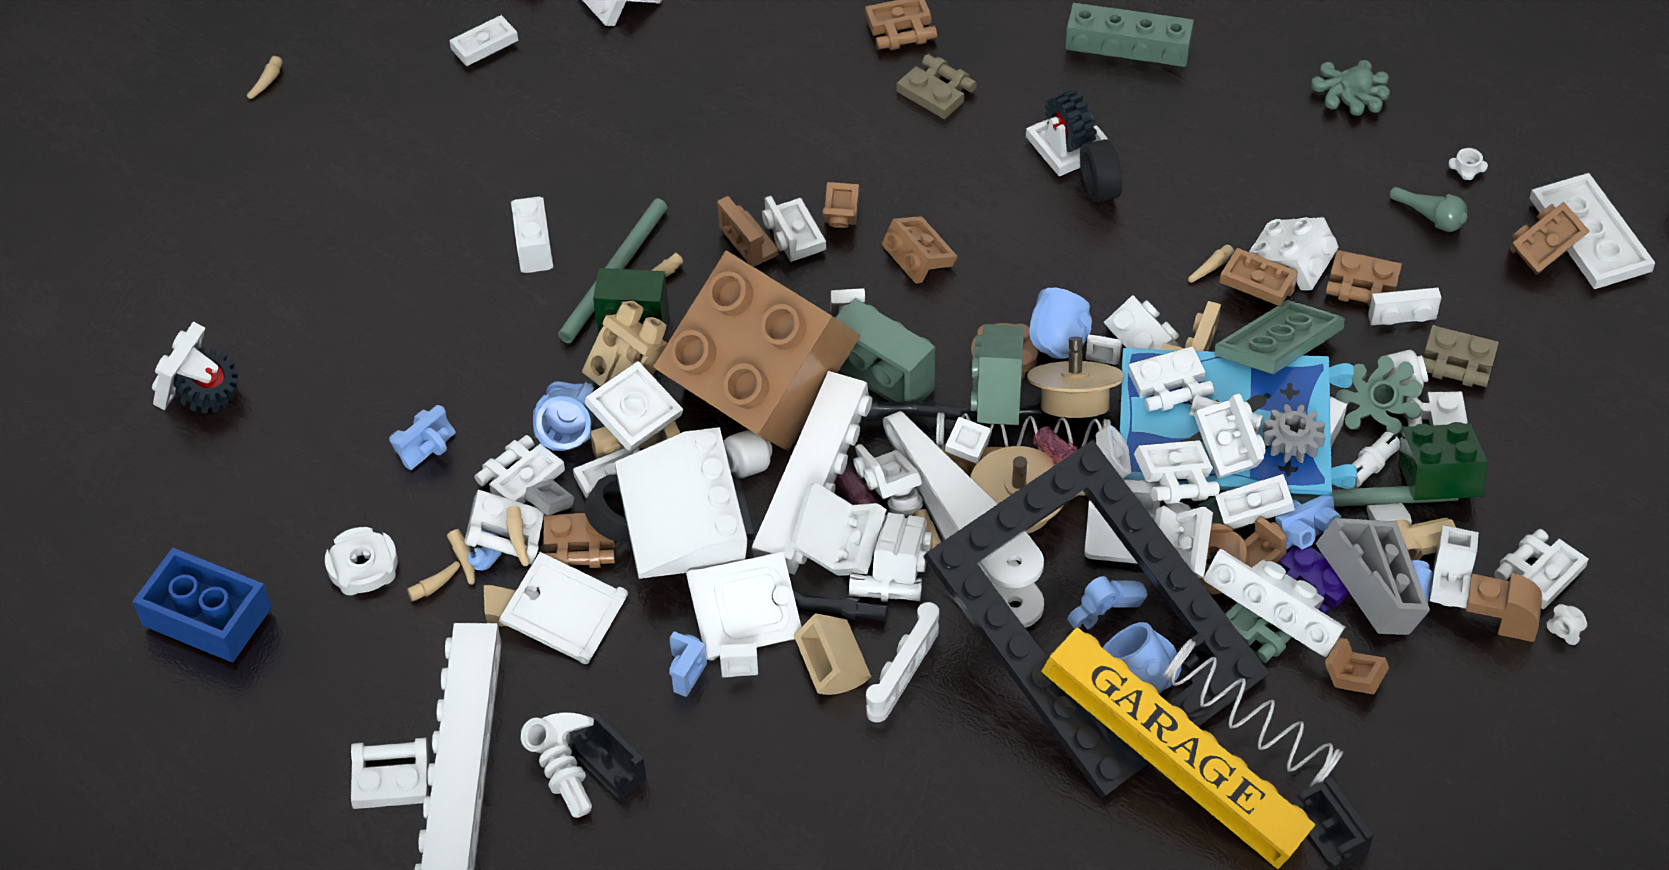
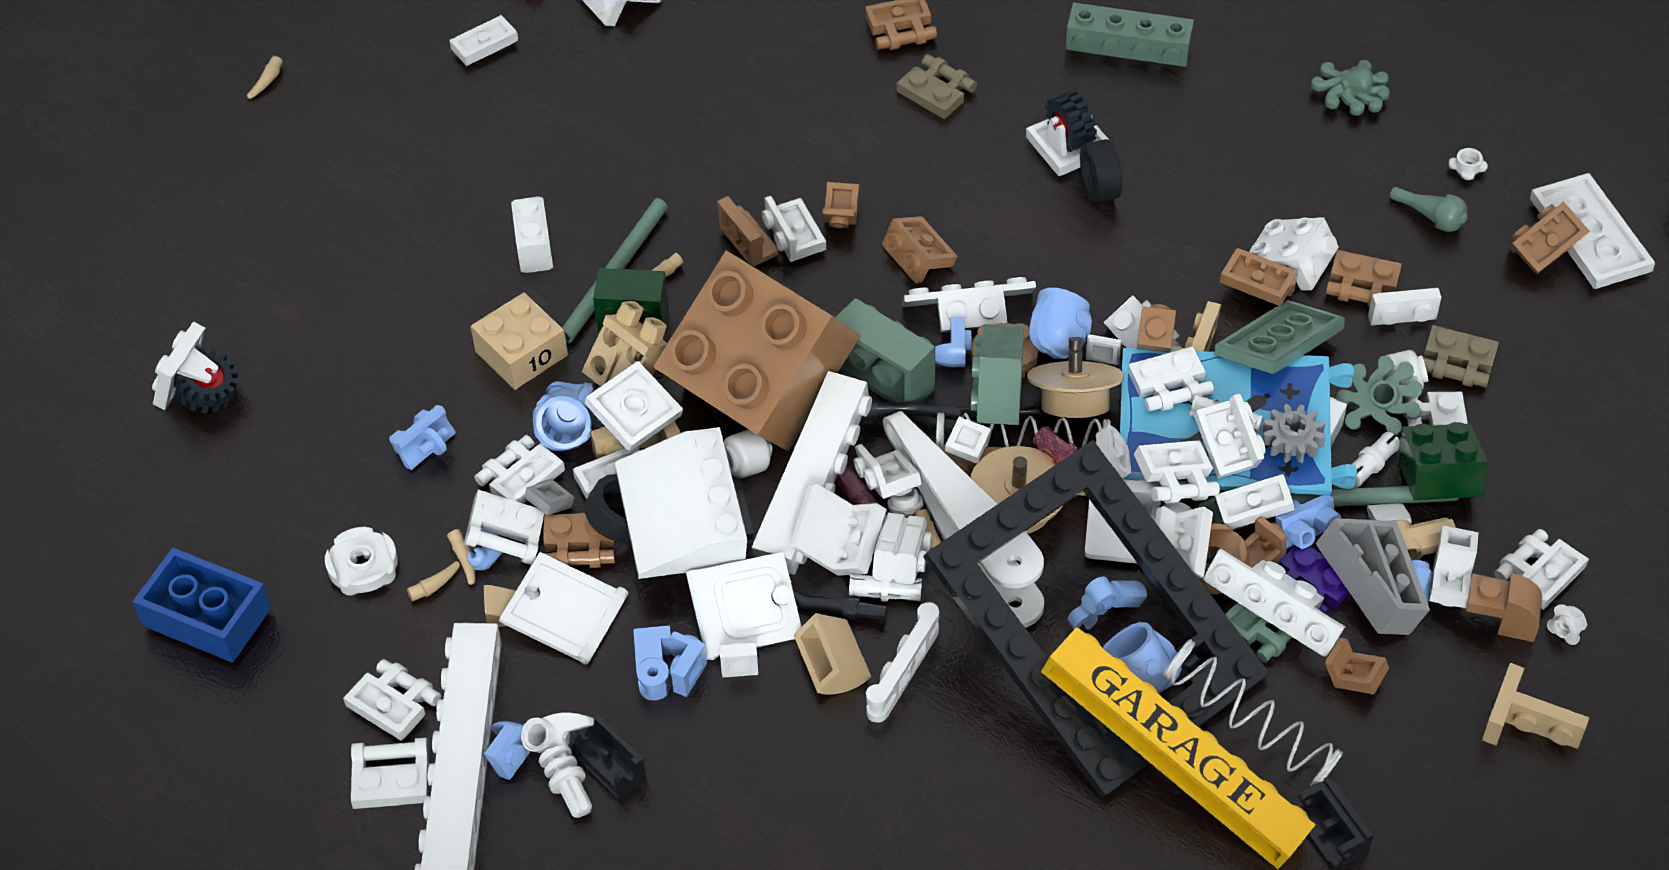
(386, 706): none -> white plate
(506, 750): none -> light blue plate
(515, 529): tan helmet -> none
(519, 340): none -> tan brick
(651, 669): none -> light blue leg
(842, 298): white plate -> none
(953, 353): none -> light blue plate
(977, 305): none -> white bracket
(1156, 328): none -> medium nougat bracket
(1217, 259): tan helmet -> none
(1532, 714): none -> tan bracket

